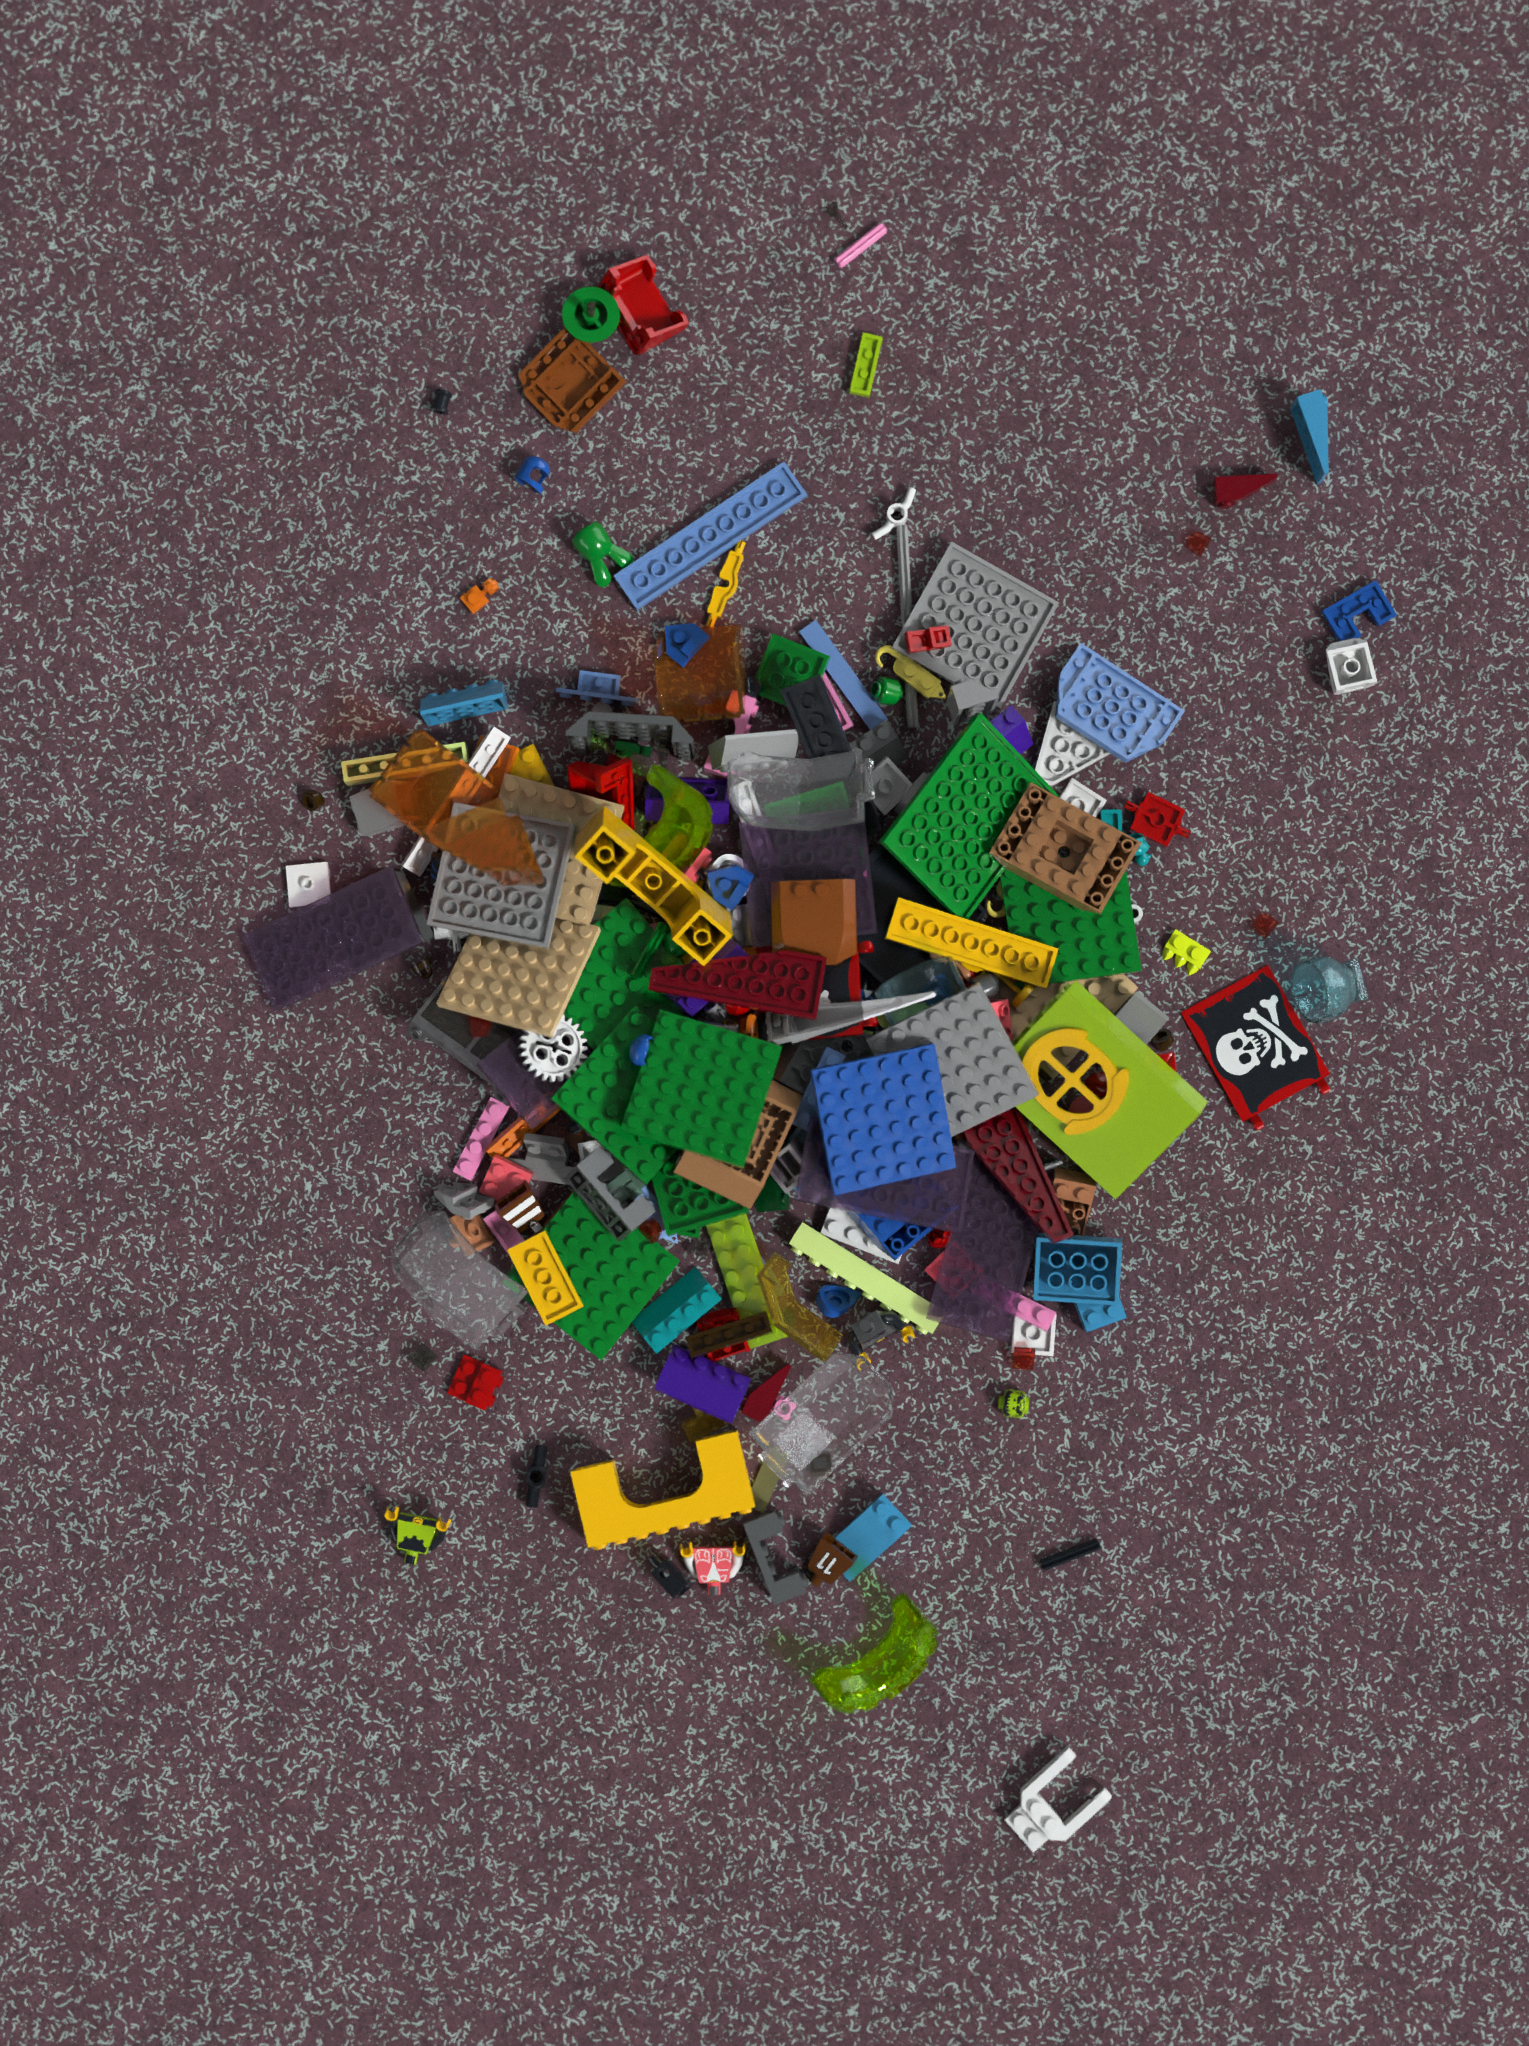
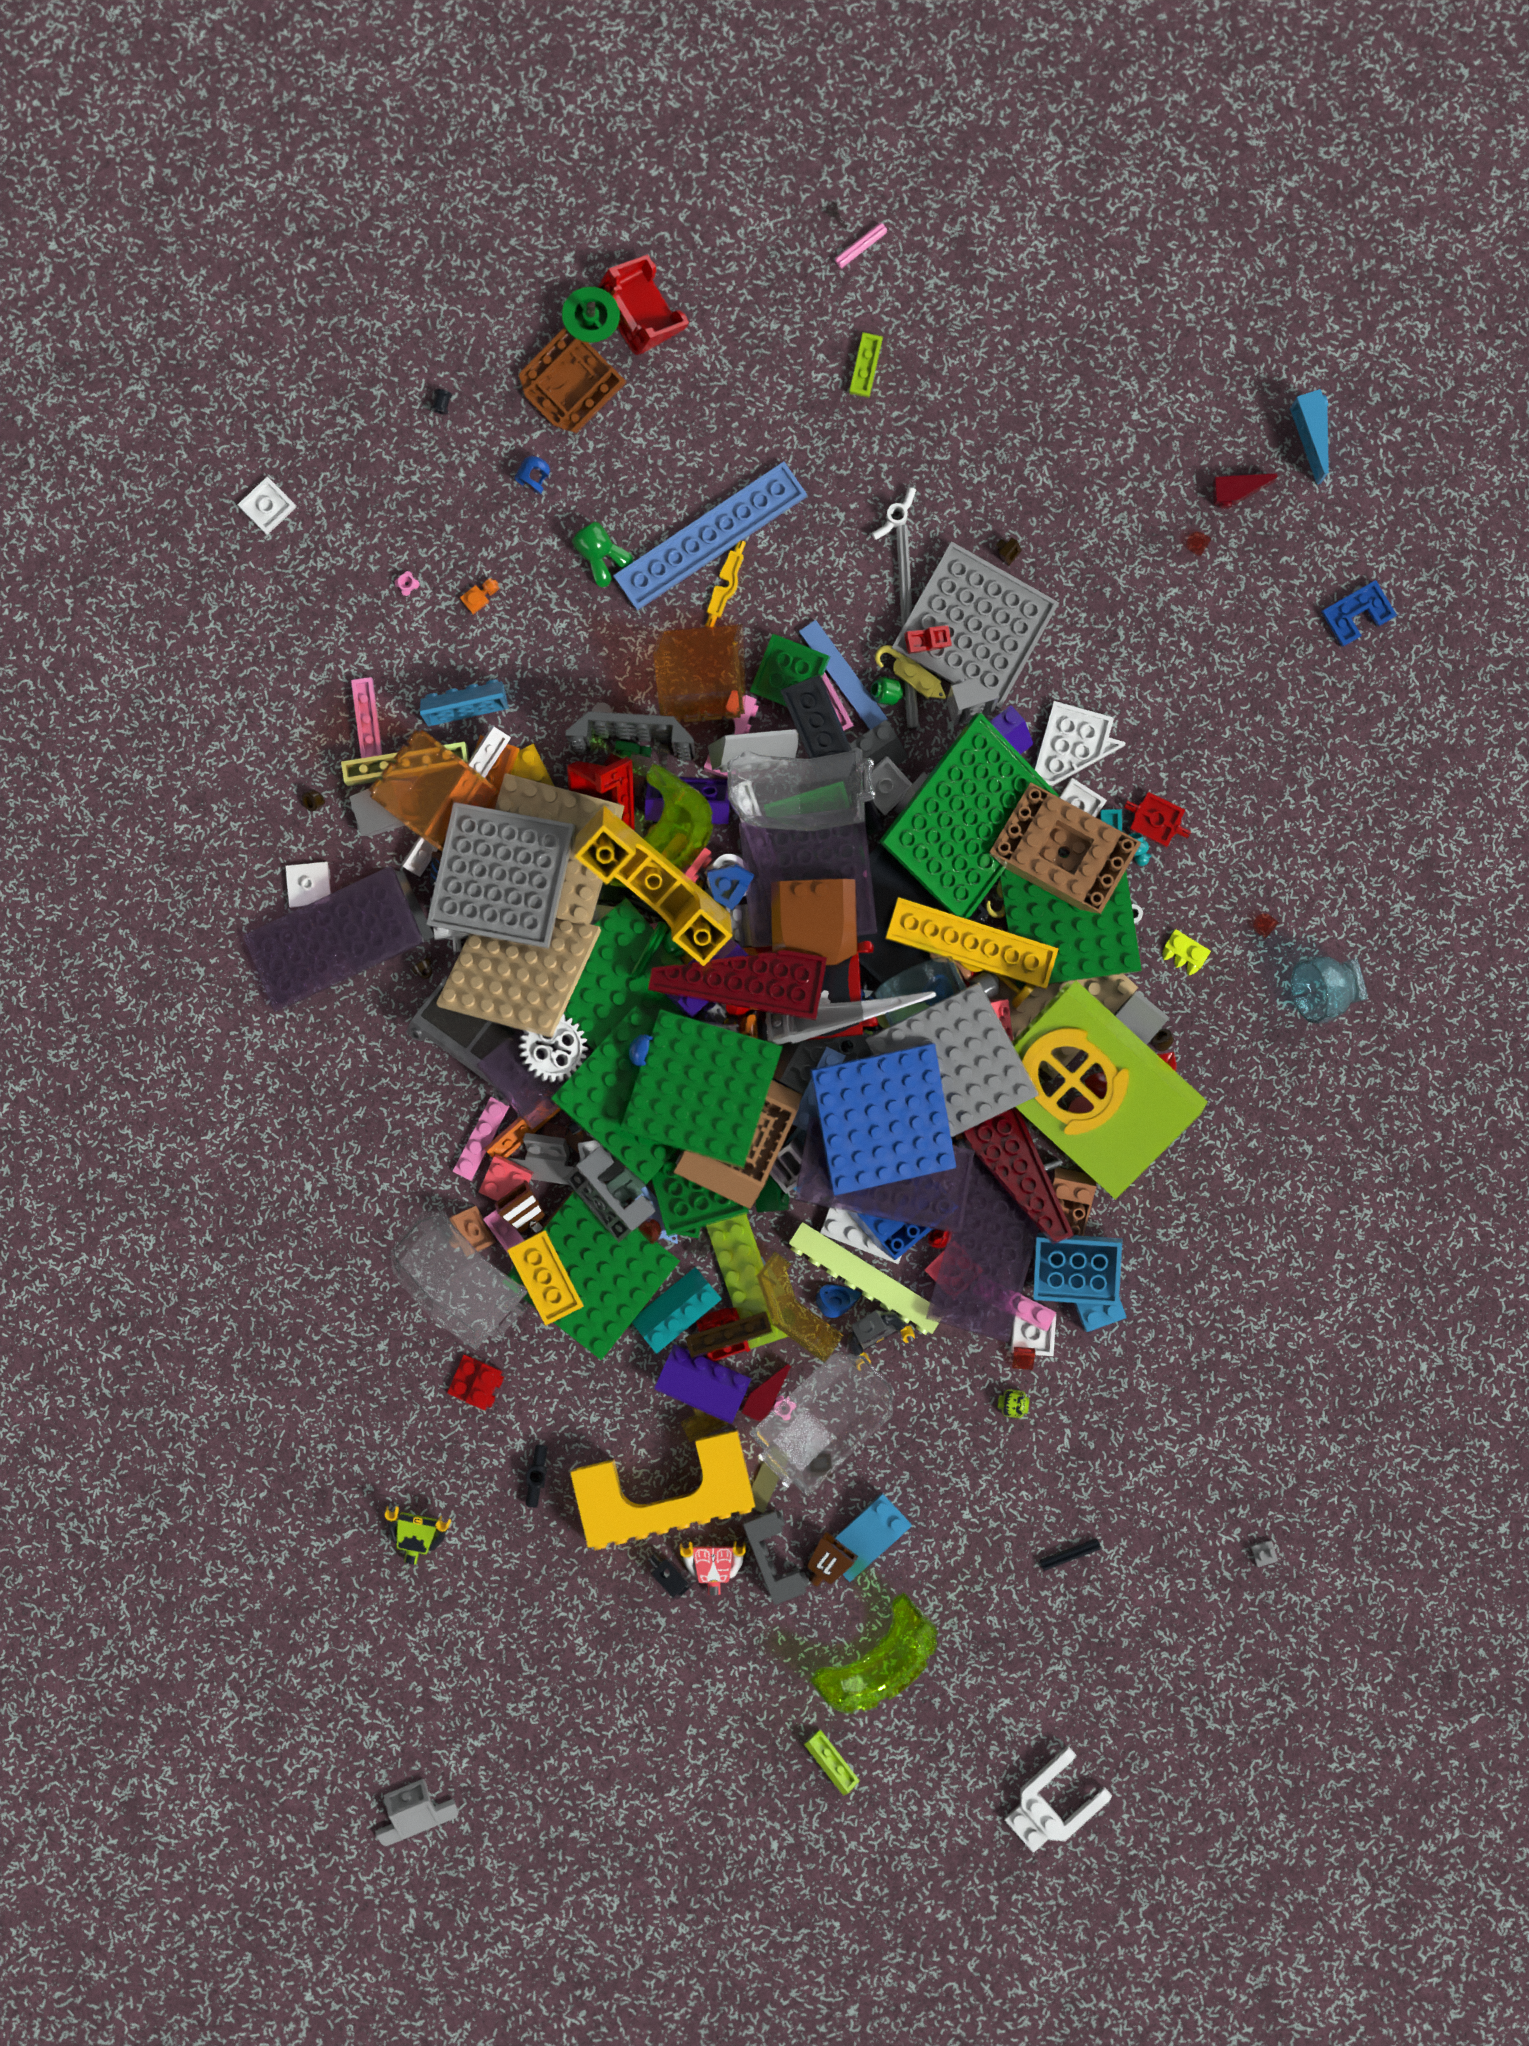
(267, 505): none -> white tile
(366, 717): none -> bright pink plate
(406, 577): none -> bright pink plate
(413, 1813): none -> light grey plate
(423, 1357): clear smoke plate -> none
(463, 1199): light grey plate -> none
(479, 1027): clear red tile -> none
(489, 844): clear orange windscreen -> none
(598, 686): medium blue bracket -> none
(684, 642): blue plate -> none
(753, 686): black tile -> none
(831, 1762): none -> lime plate
(1008, 550): none -> dark brown tile
(1112, 706): medium blue plate -> none
(1256, 1044): flag -> none
(1264, 1553): none -> light grey tile
(1350, 666): white slope -> none

